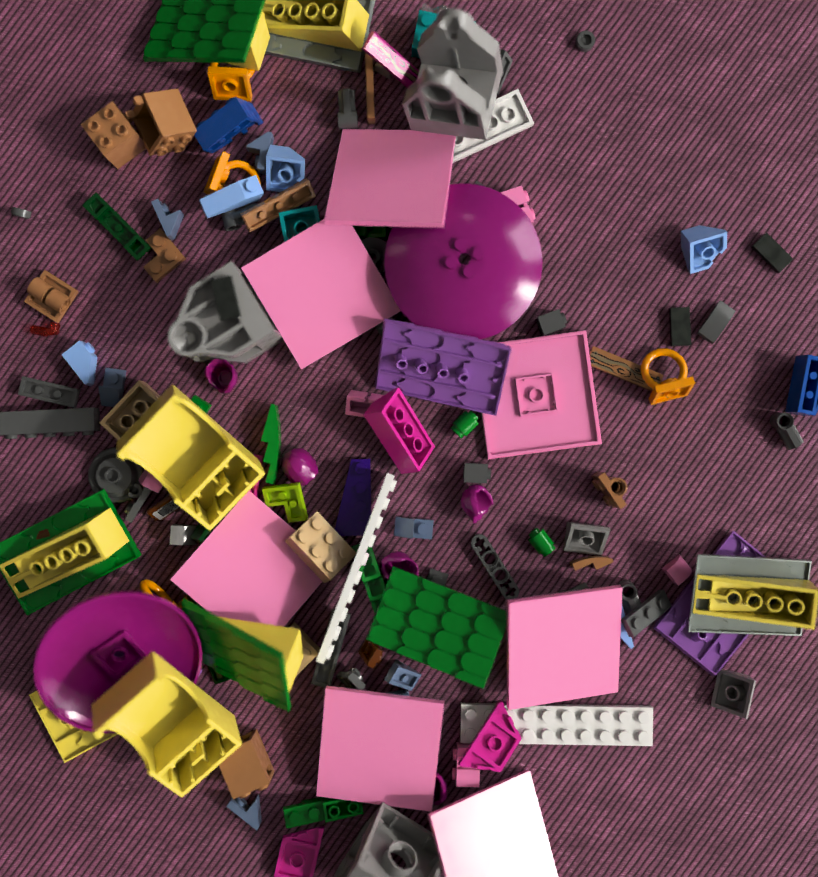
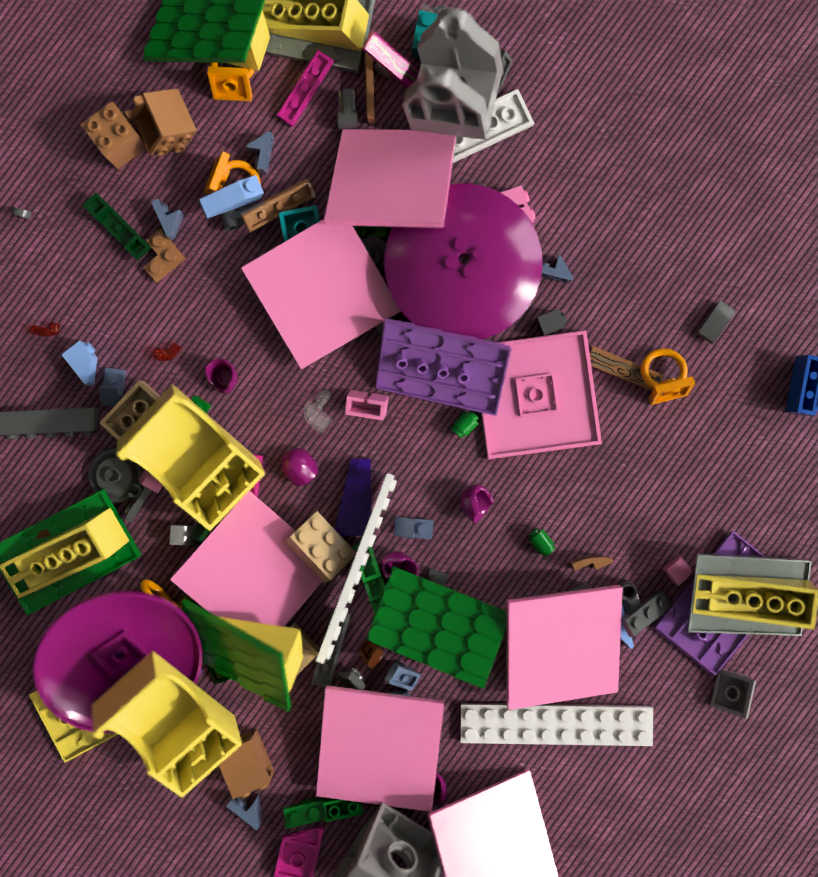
(49, 392): dark grey plate -> none
(50, 295): medium nougat plate -> none
(163, 508): slope -> none
(166, 354): none -> clear red arm
(226, 123): blue wedge -> none
(226, 298): pearl dark grey tile -> none
(238, 340): light grey brick -> none
(272, 436): green slope -> none
(283, 168): light blue slope -> none
(290, 496): lime plate -> none
(305, 88): none -> dark pink tile
(313, 412): none -> clear brick
(400, 431): dark pink slope -> none
(464, 775): bright pink piece -> none
(476, 473): dark grey brick -> none
(493, 742): dark pink wing -> none
(496, 565): dark grey beam -> none
(559, 272): none -> sand blue slope
(585, 41): dark grey tile -> none
(585, 538): light grey slope -> none
(604, 483): medium nougat plate -> none
(680, 326): pearl dark grey tile -> none
(701, 246): light blue slope -> none
(771, 252): pearl dark grey tile -> none
(788, 431): dark grey piece -> none

